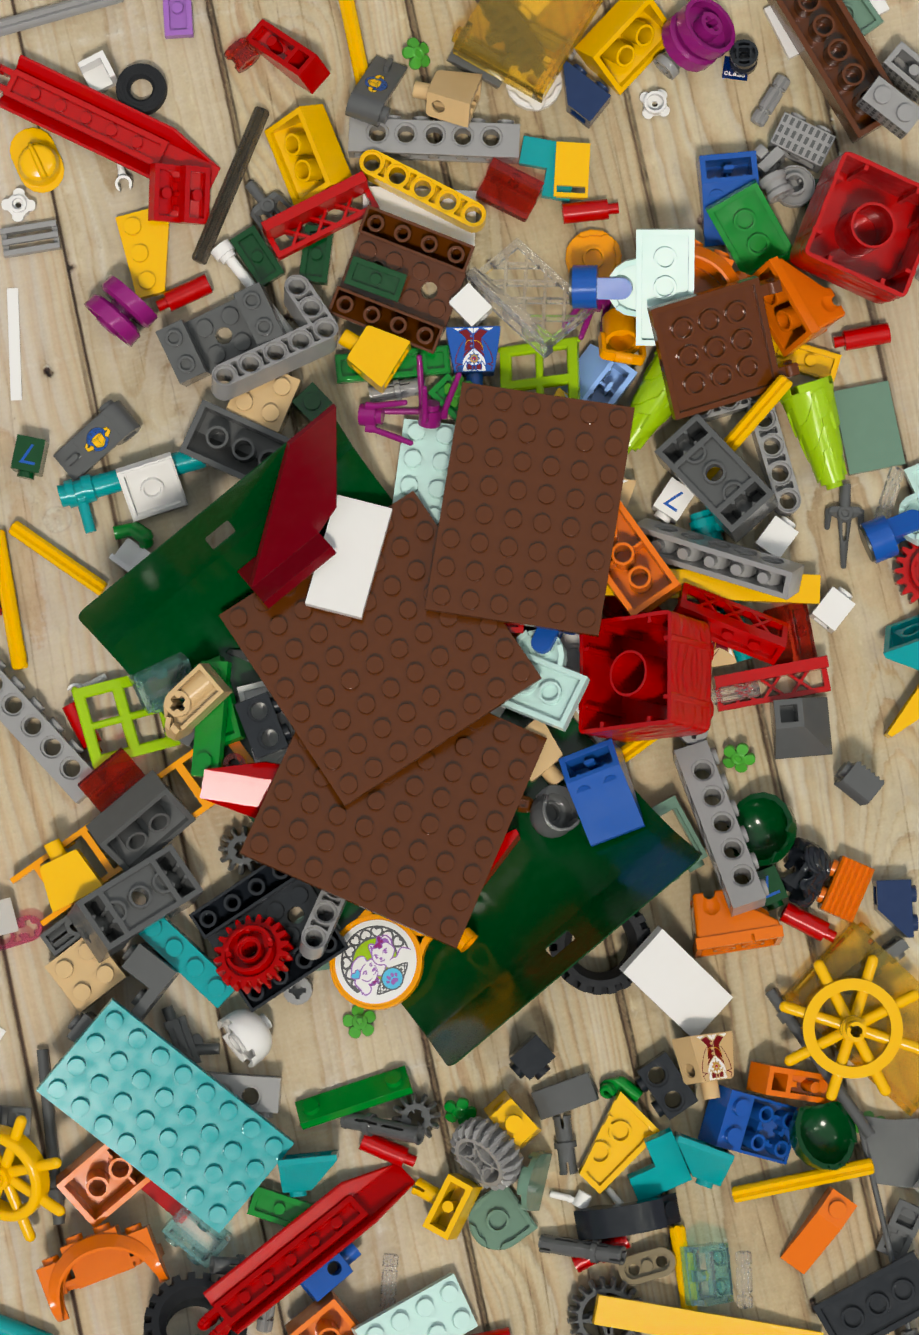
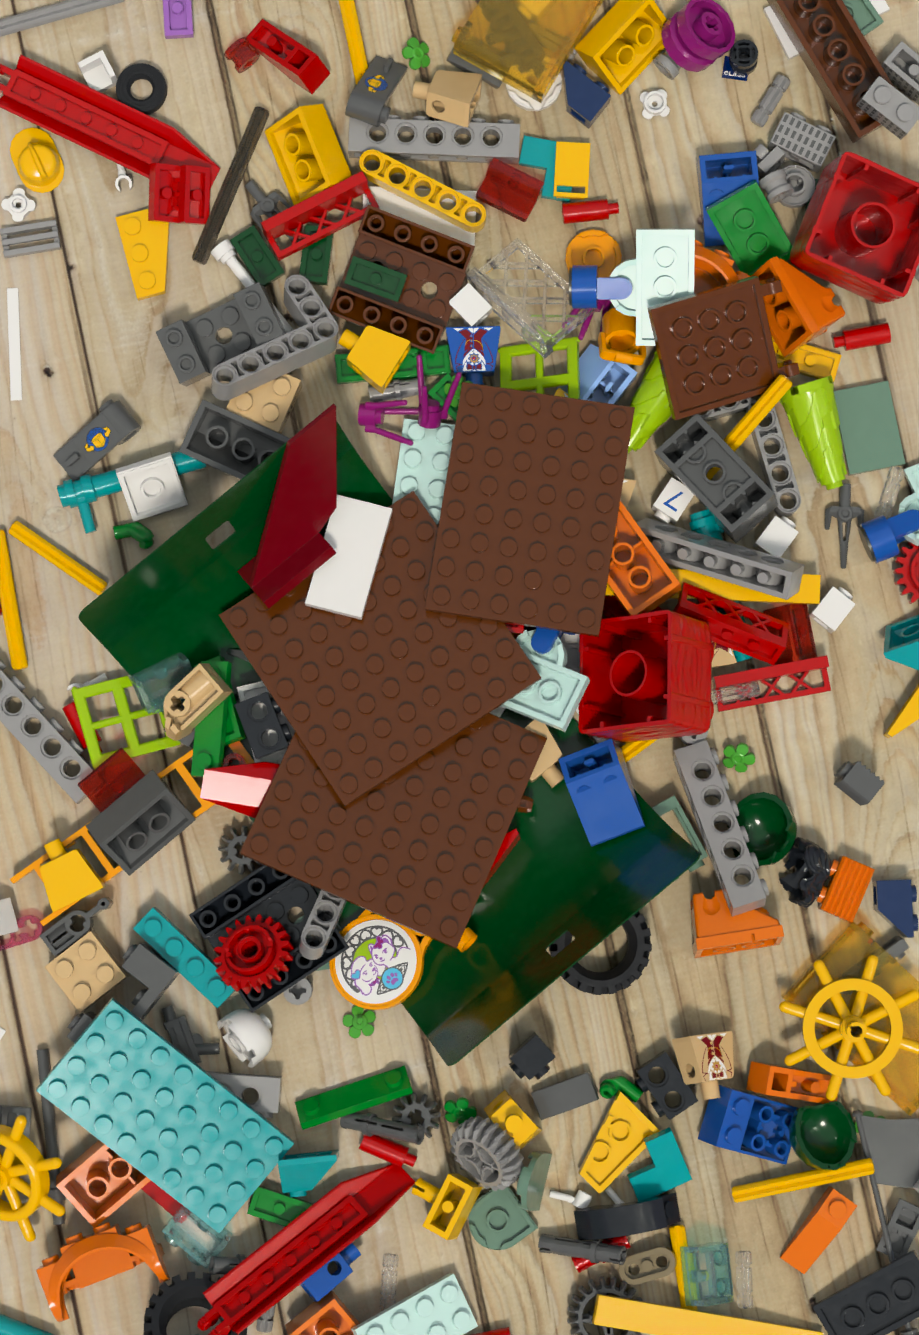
(29, 457): dark green brick -> none
(111, 918): dark grey plate -> none
(118, 313): magenta wheel -> none
(129, 555): white panel -> none
(185, 294): red cylinder -> none
(311, 402): dark green brick -> none
(553, 812): dark grey helmet -> none
(565, 1144): dark grey pin -> none
(676, 982): white tile -> none
(704, 1160): teal slope -> none
(775, 886): dark green brick -> none
(800, 727): dark grey slope -> none
(807, 923): red cylinder -> none
(843, 1096): dark grey bar -> none

